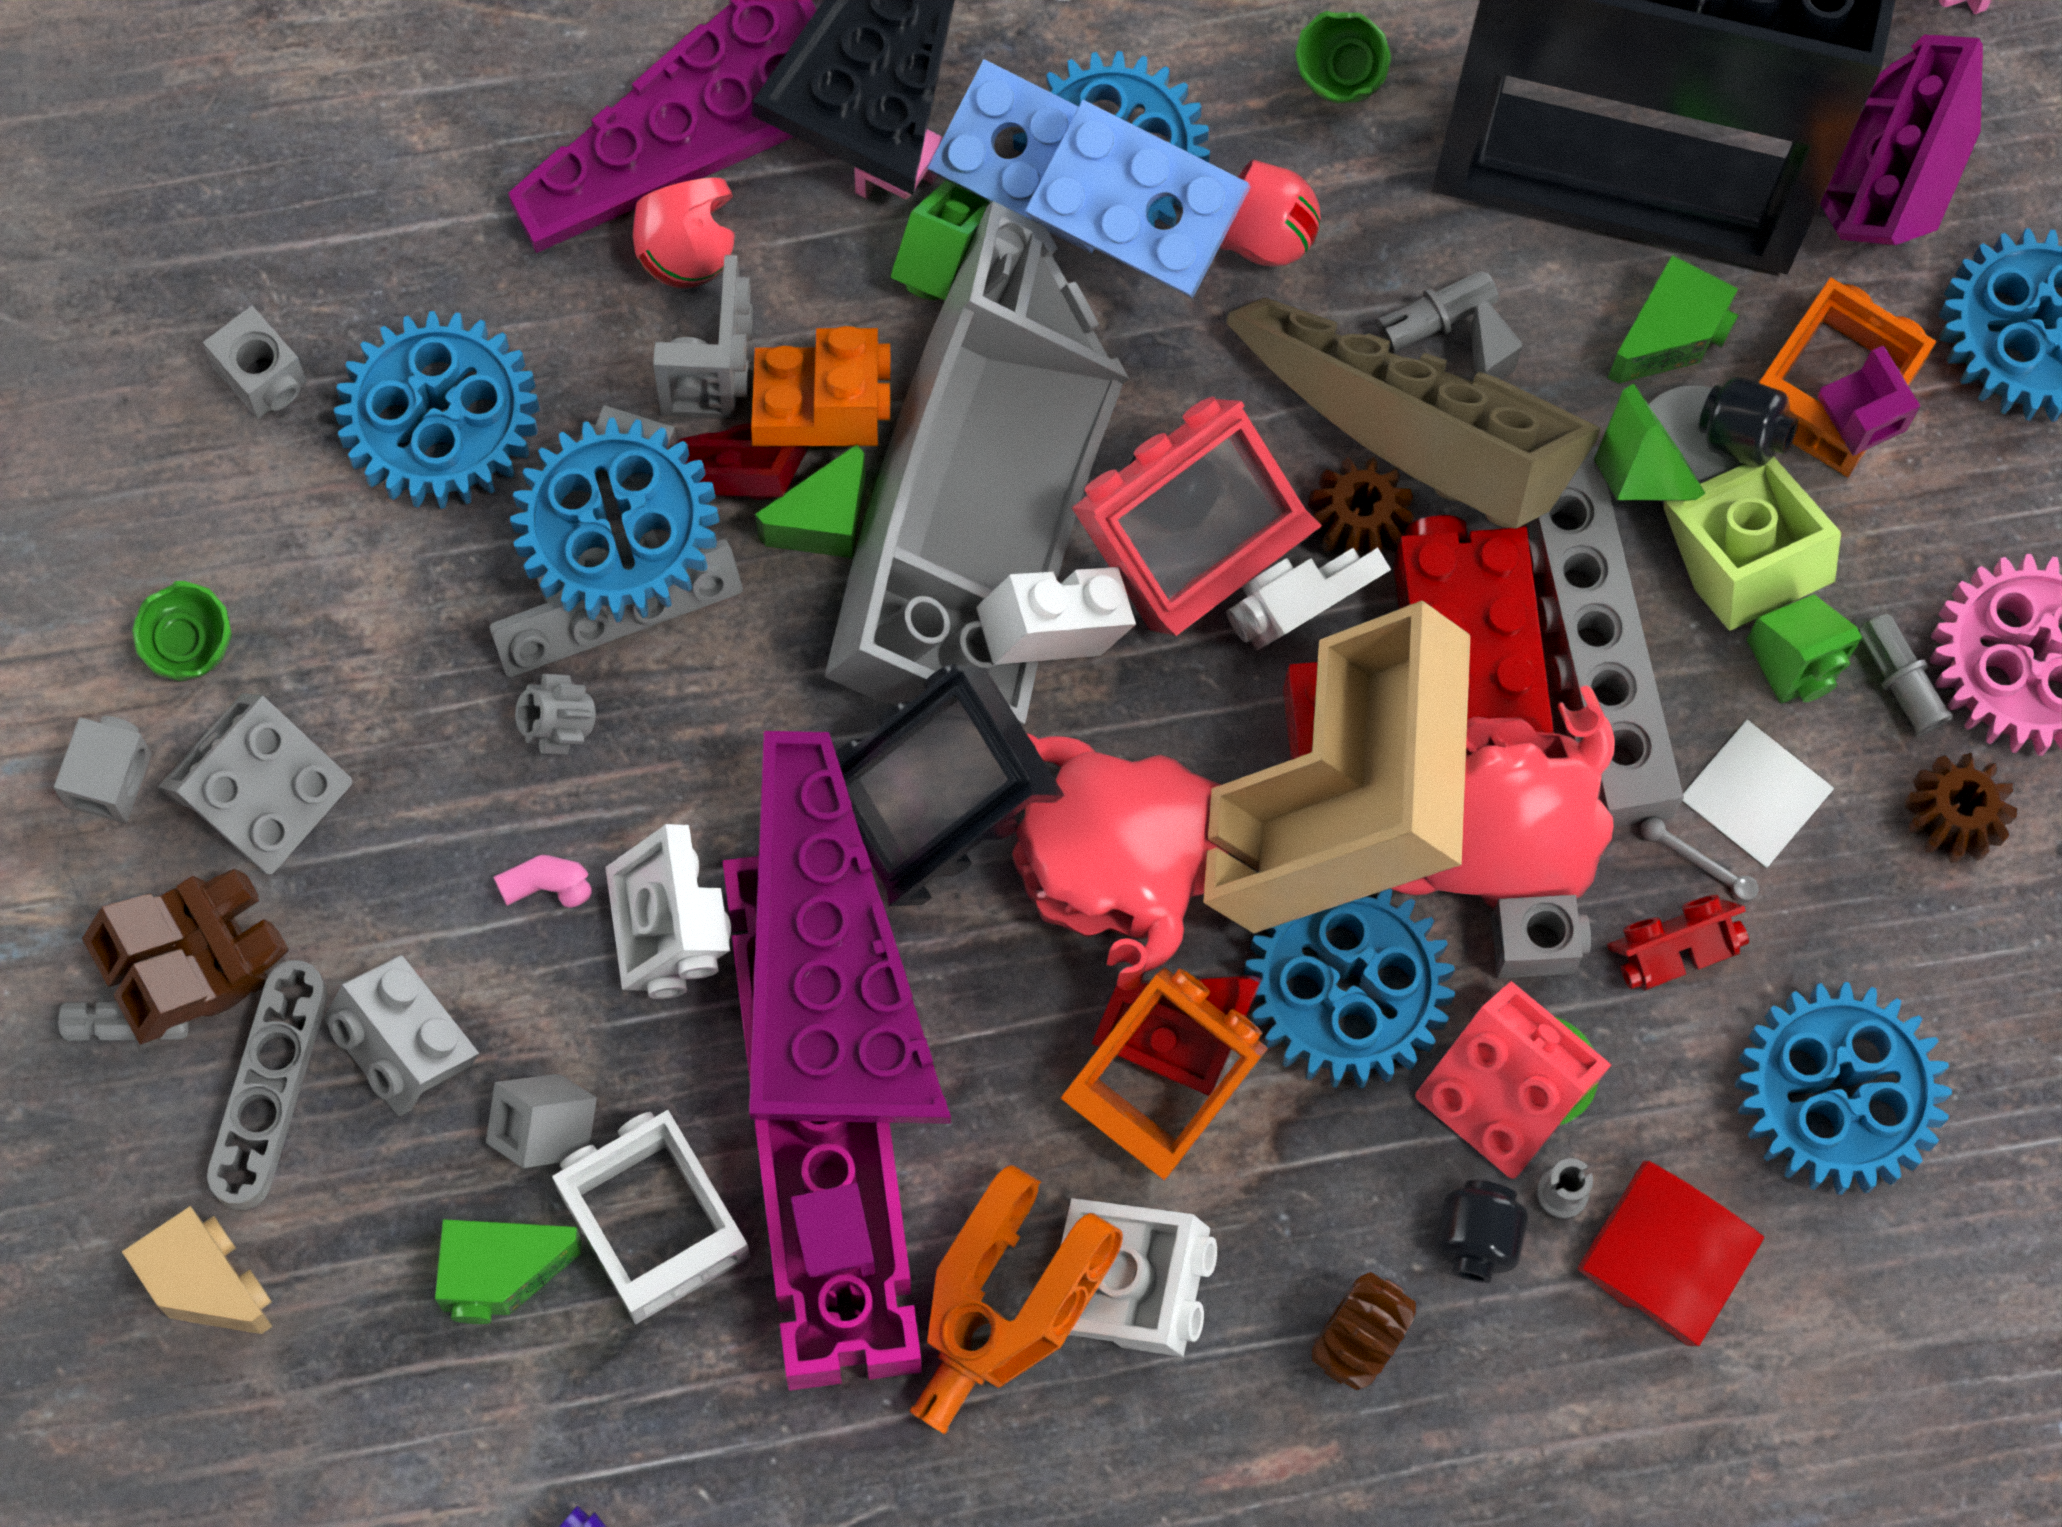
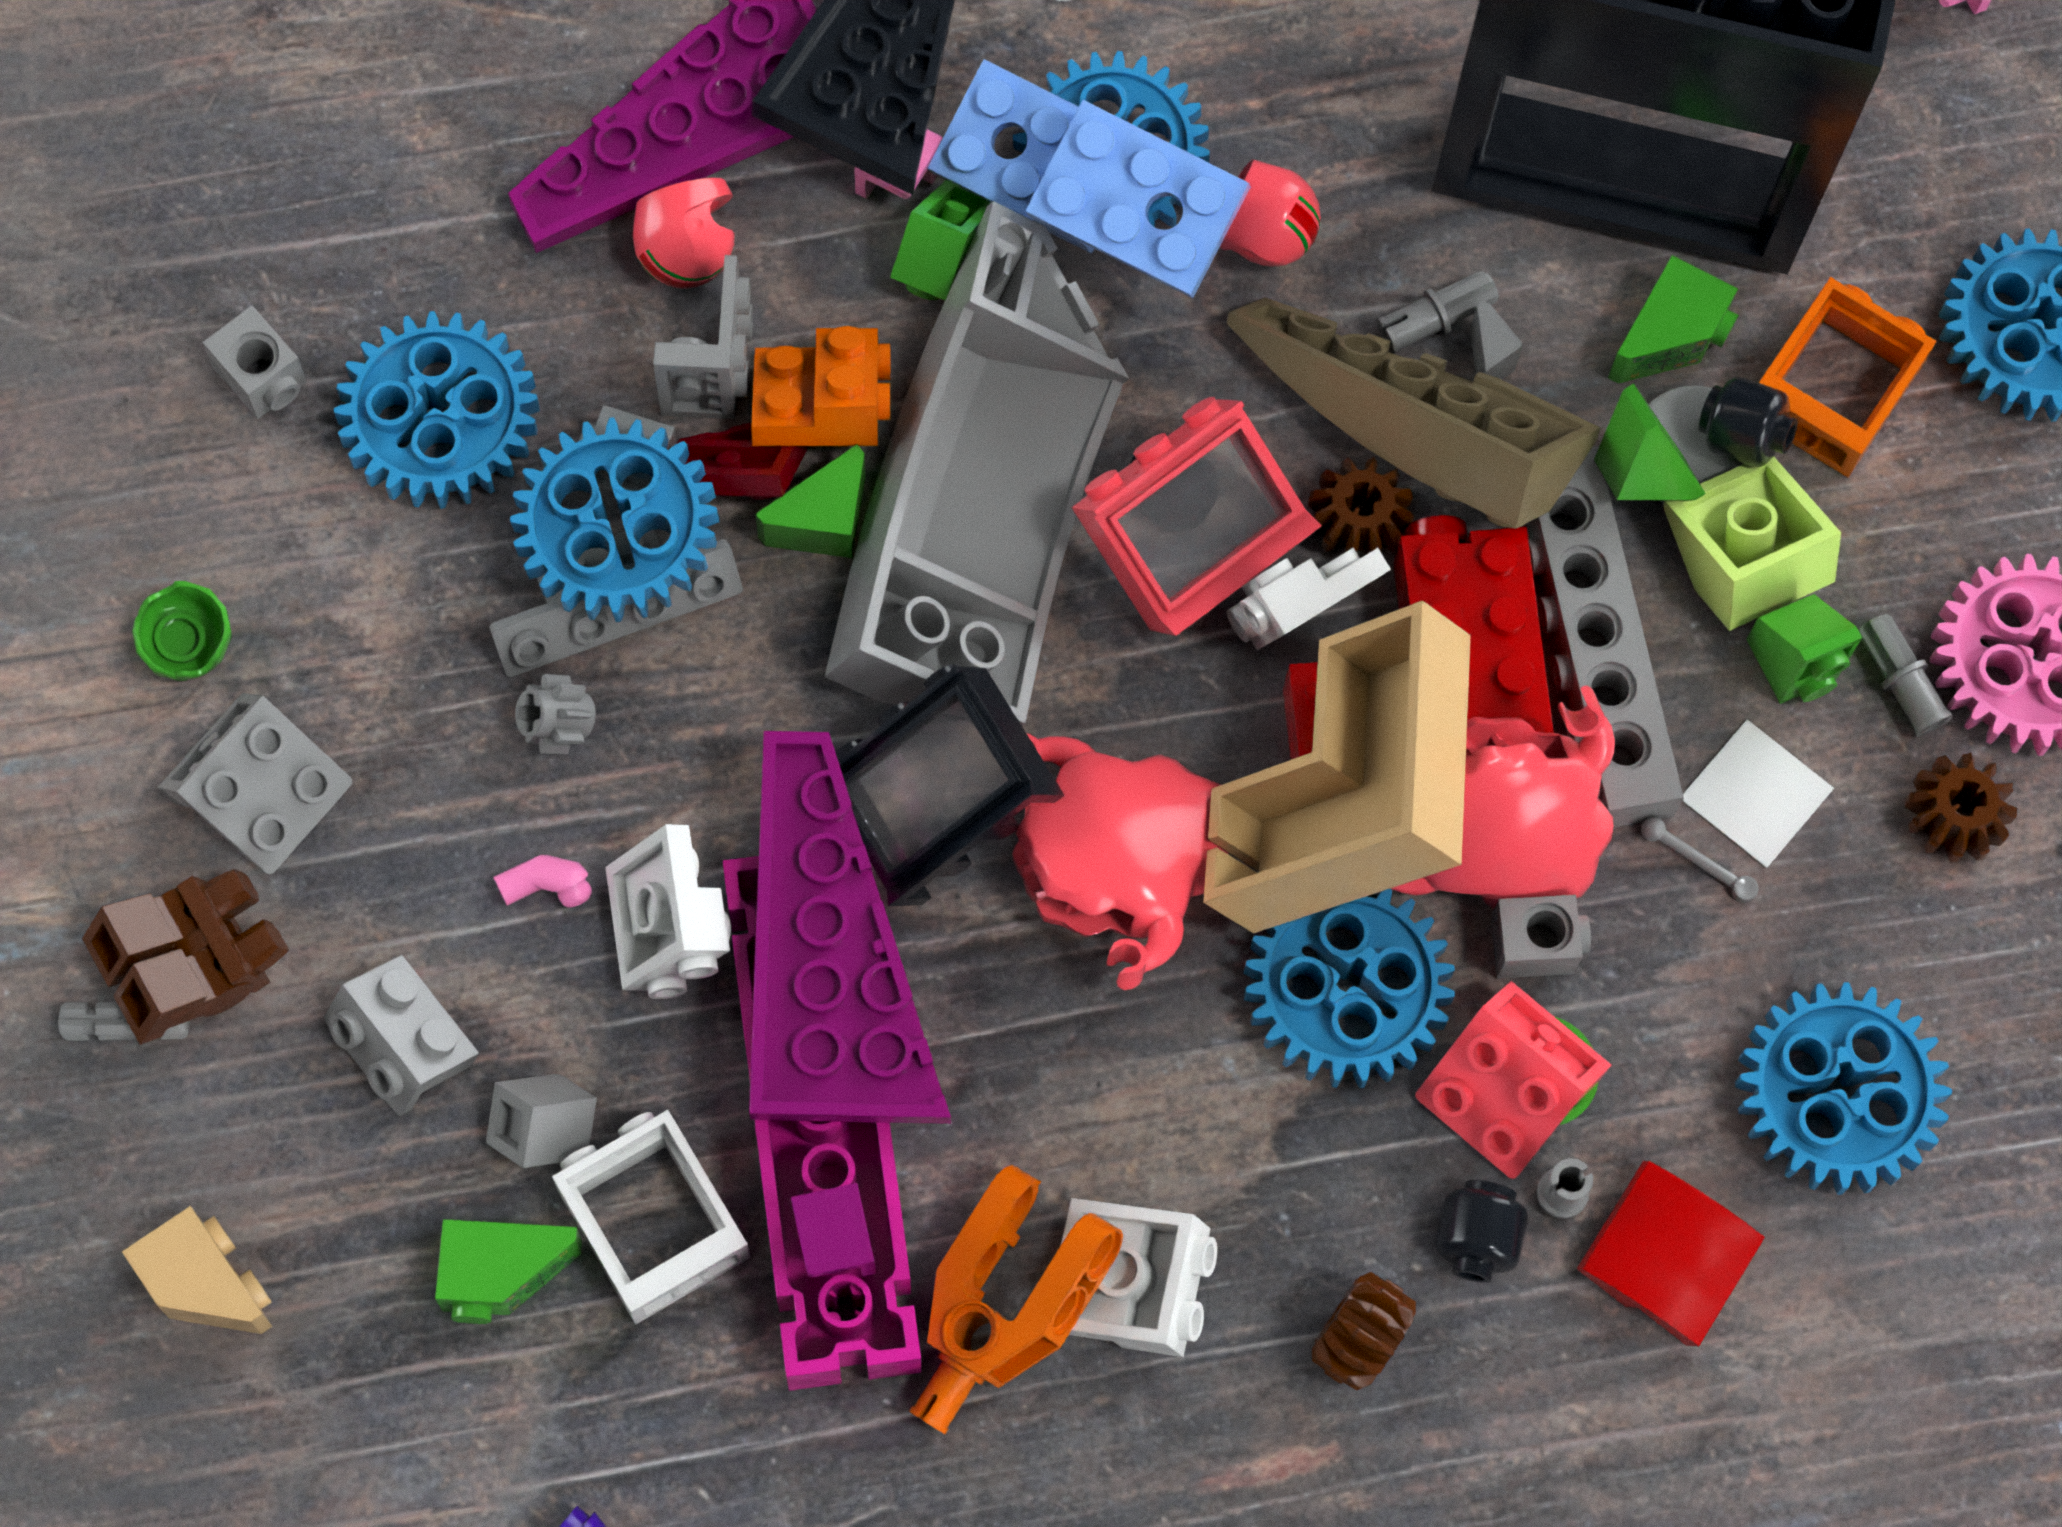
(103, 768): light grey brick -> none
(276, 1086): light grey beam -> none
(1043, 620): white brick -> none
(1124, 1121): orange window -> none
(1172, 1040): red wing -> none
(1343, 56): bright green hair -> none
(1702, 929): red hinge -> none
(1870, 403): magenta panel -> none
(1909, 144): magenta wedge -> none

